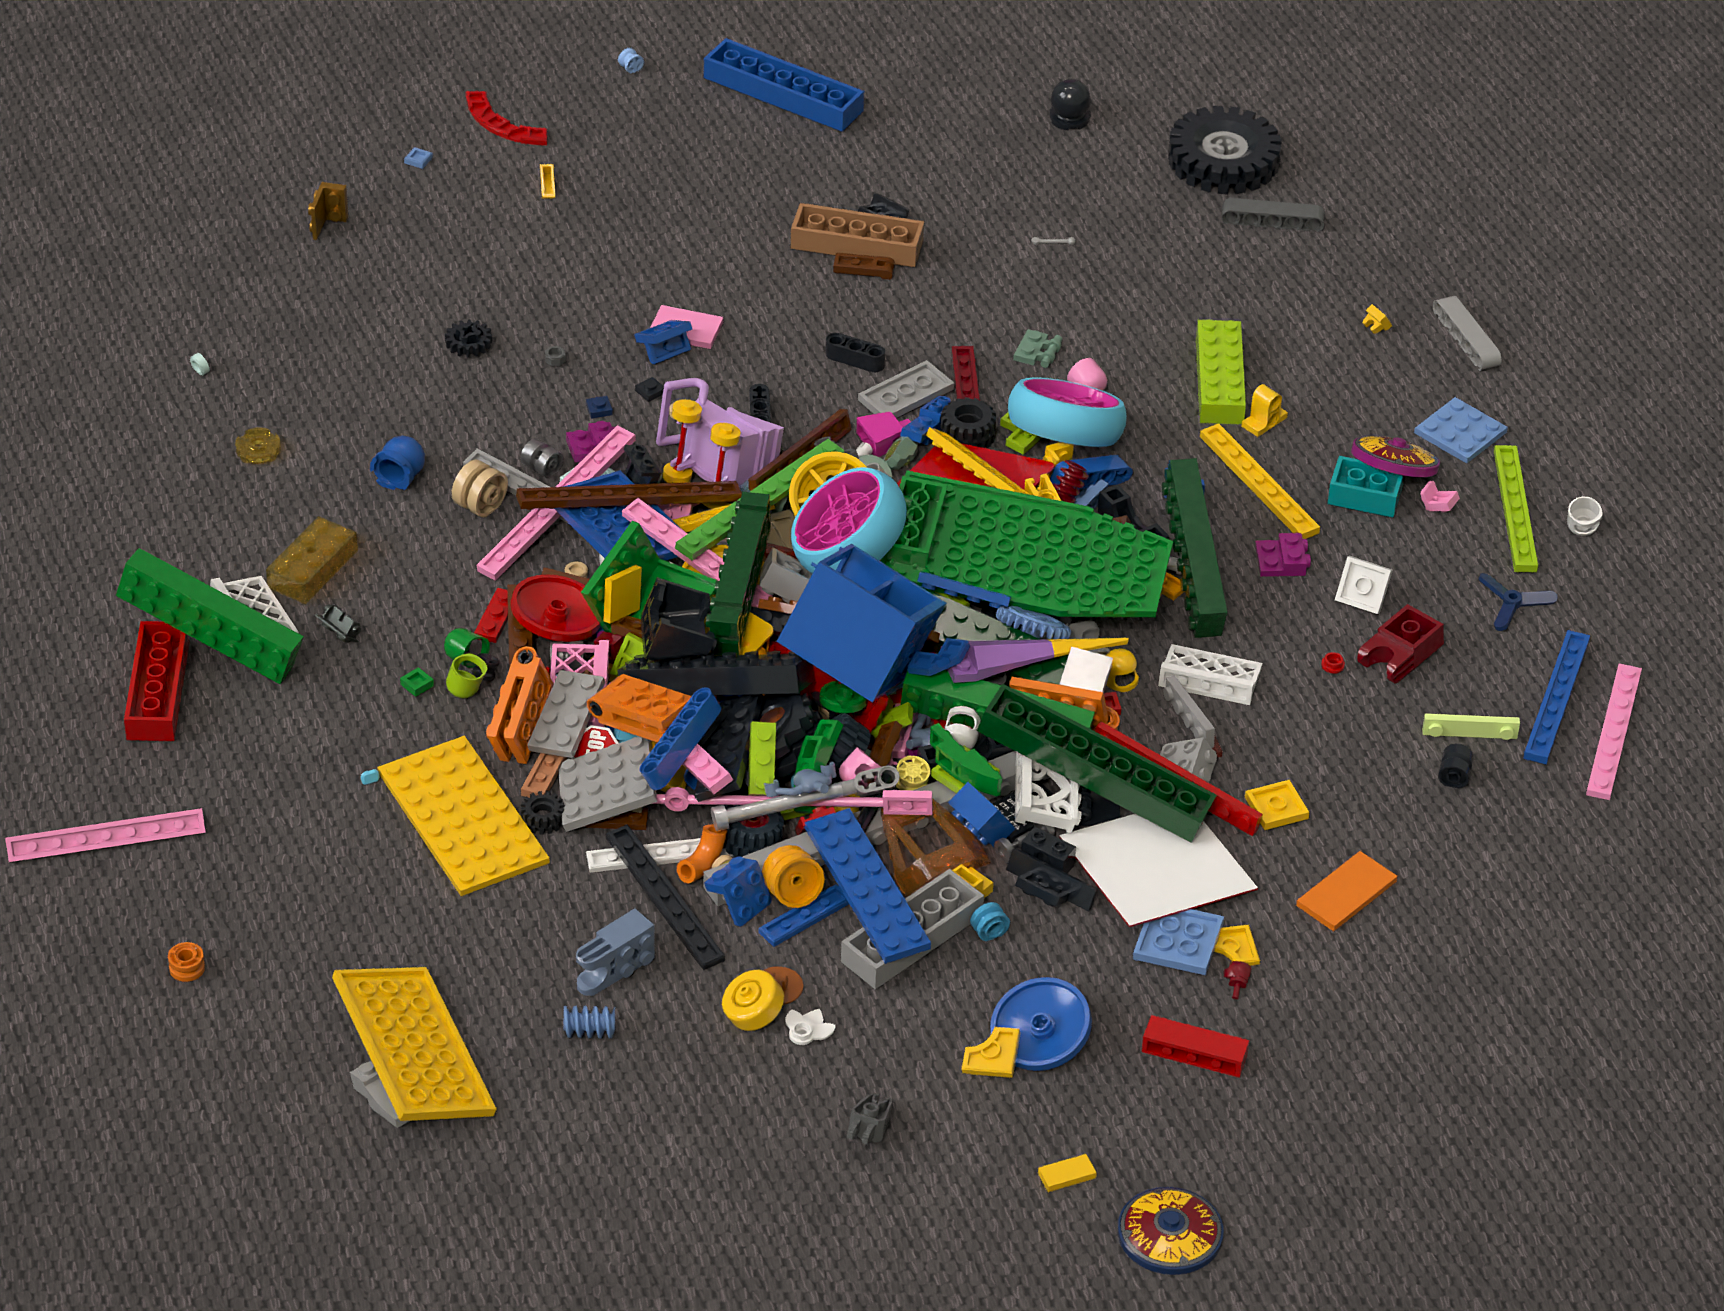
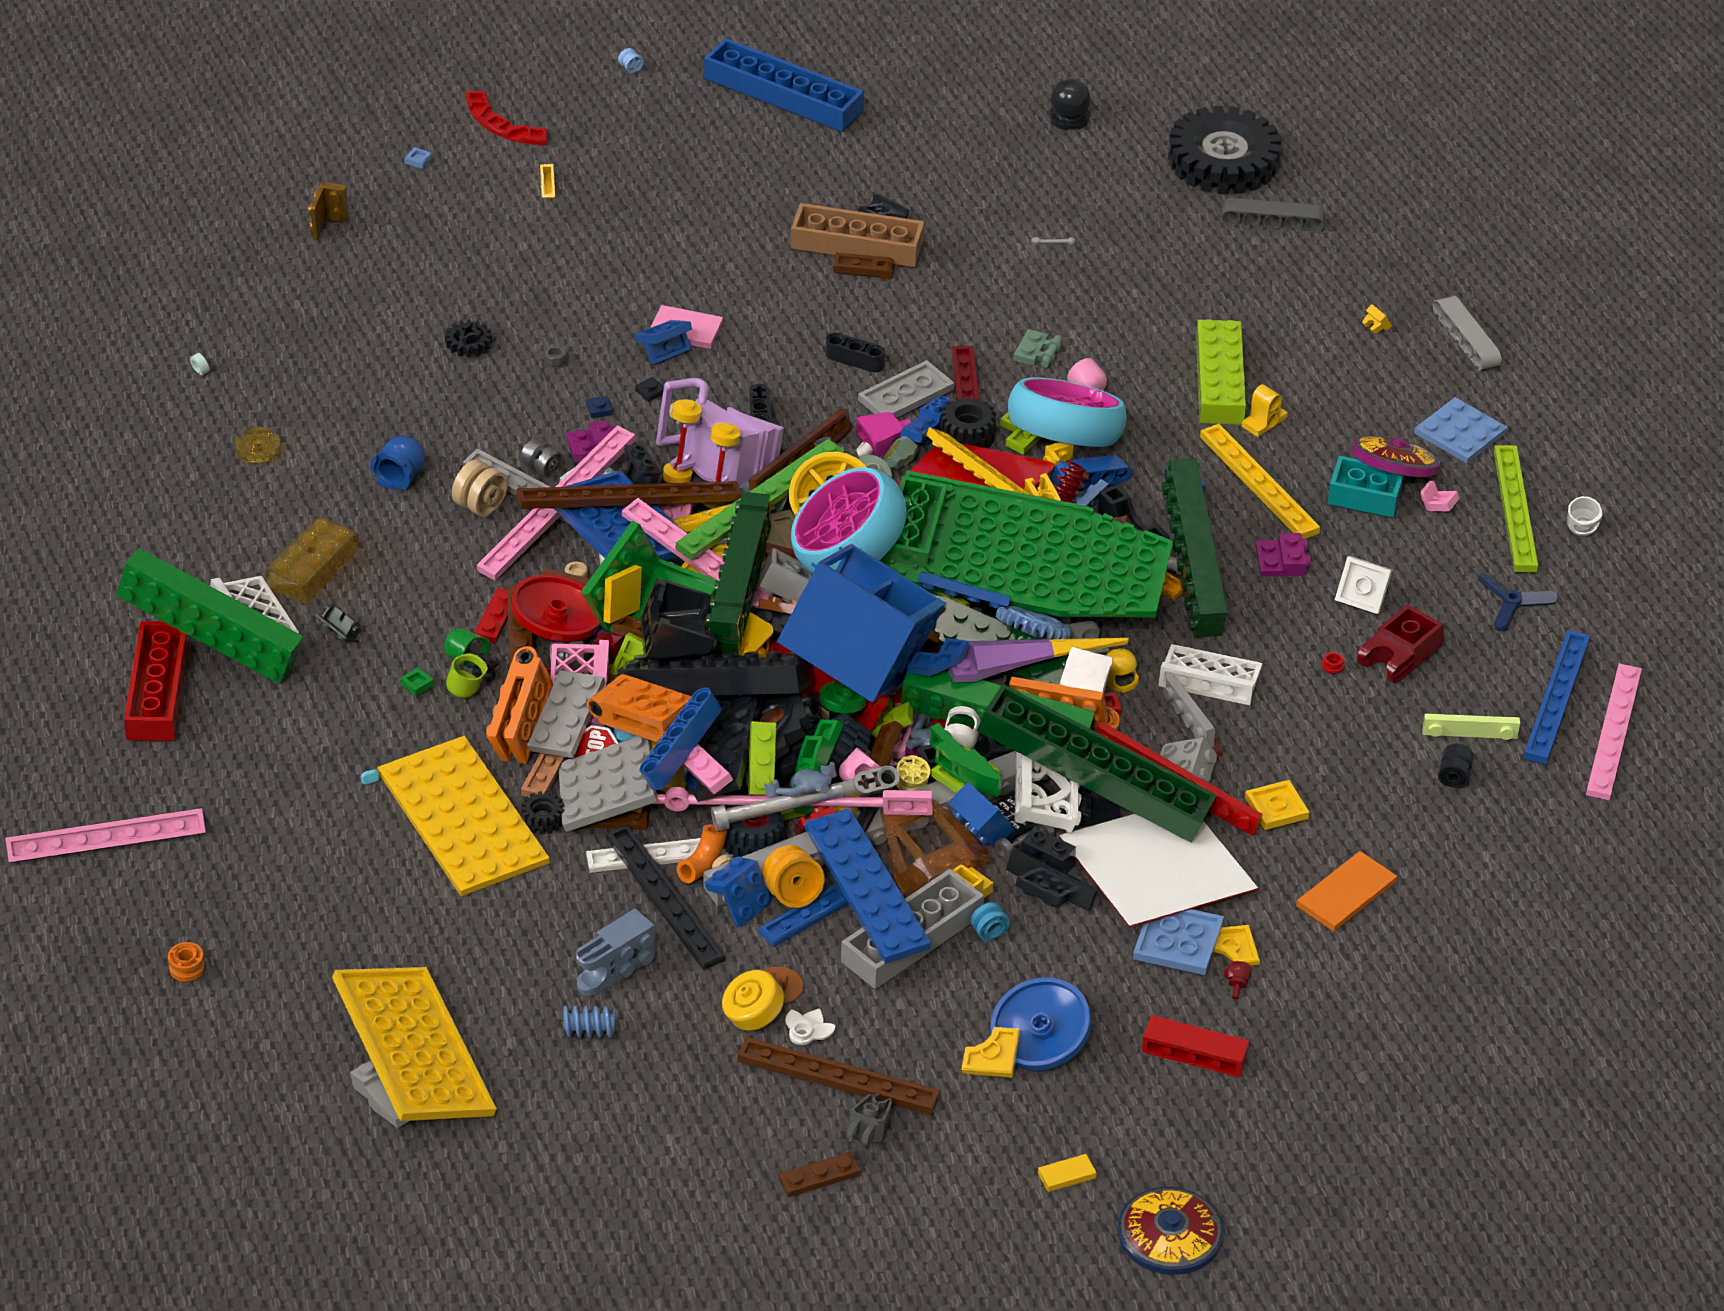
(819, 1174): none -> reddish brown plate
(837, 1075): none -> reddish brown plate

